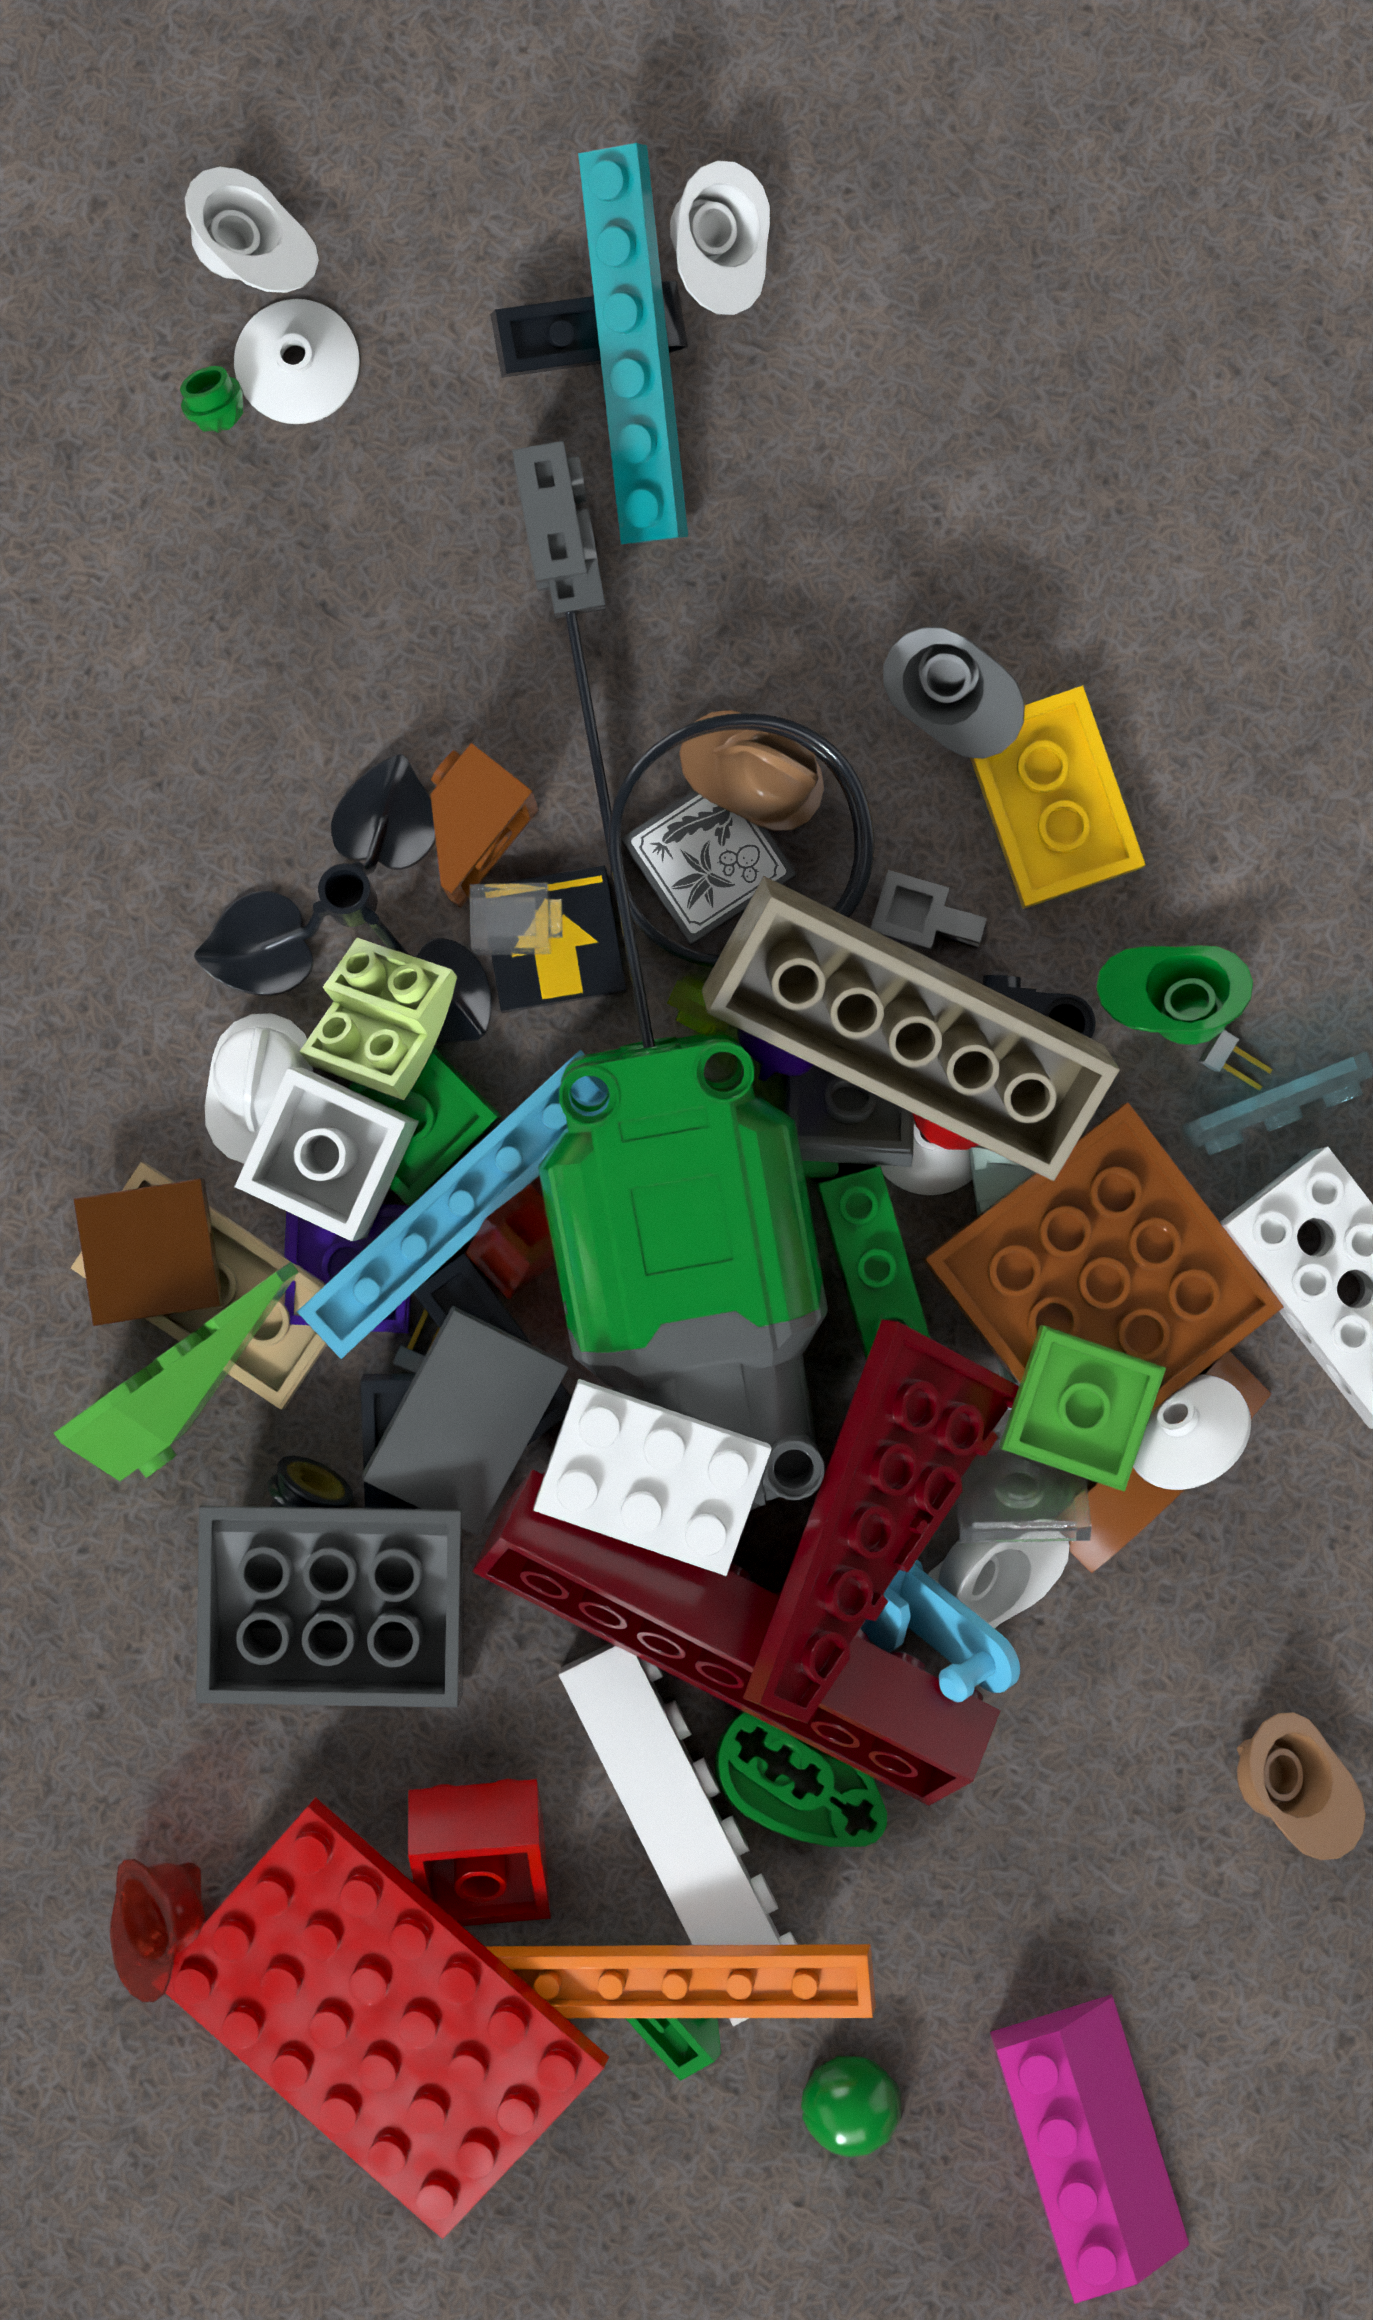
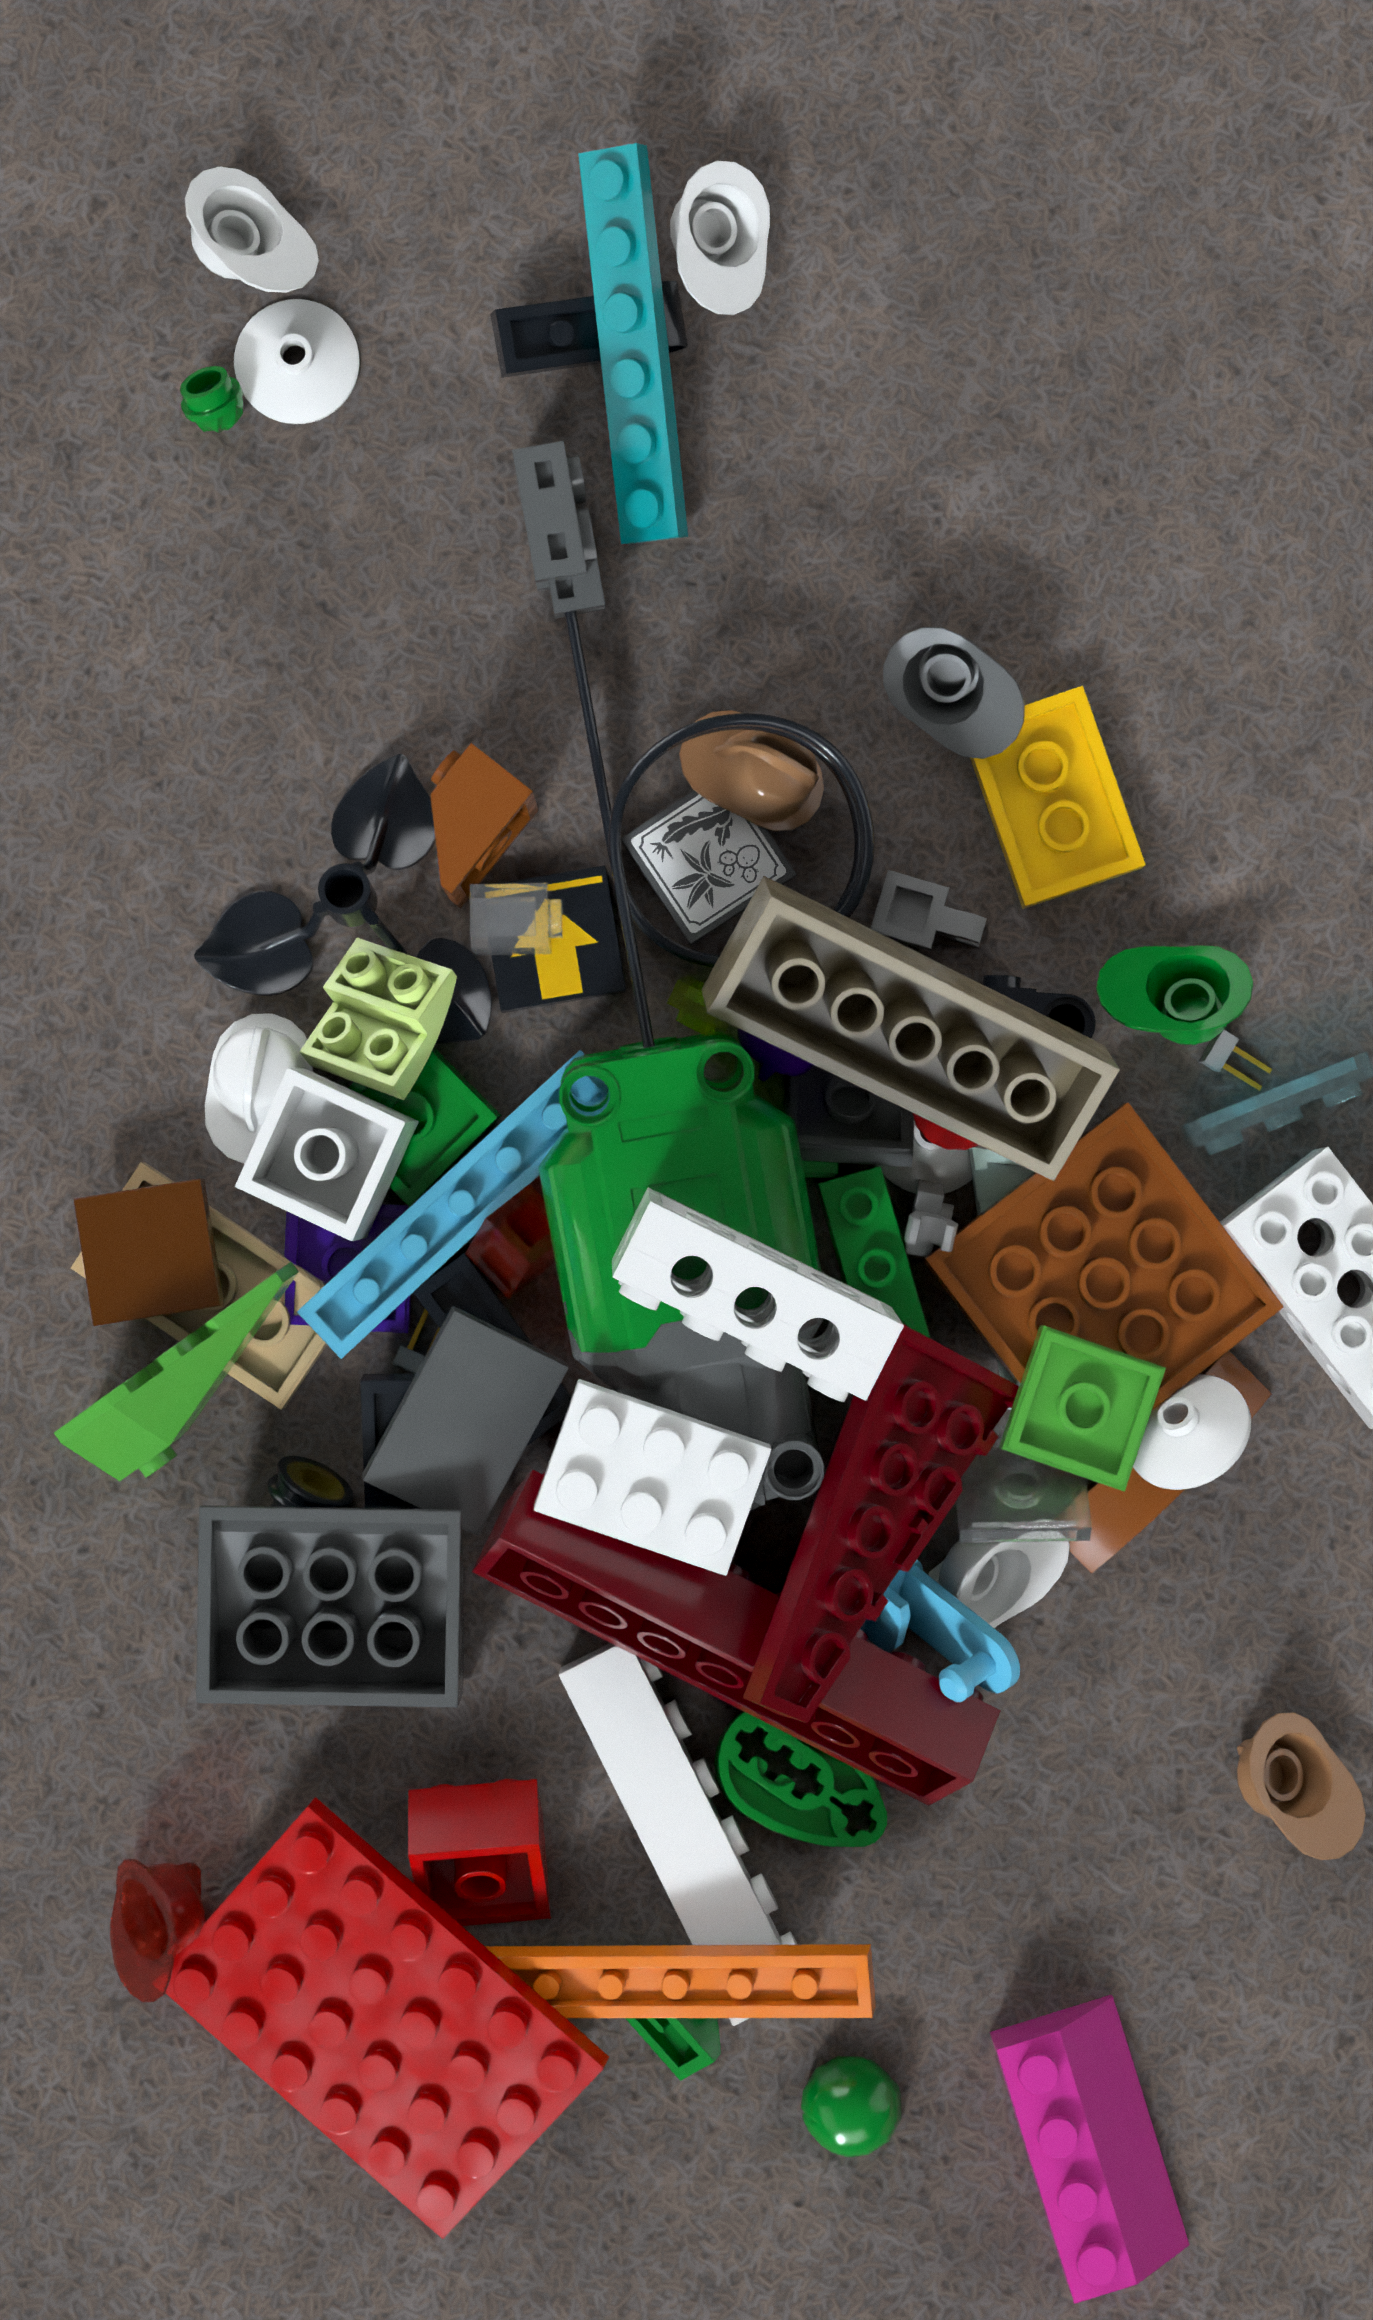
(837, 1362): none -> white brick
(930, 1221): none -> light grey plate

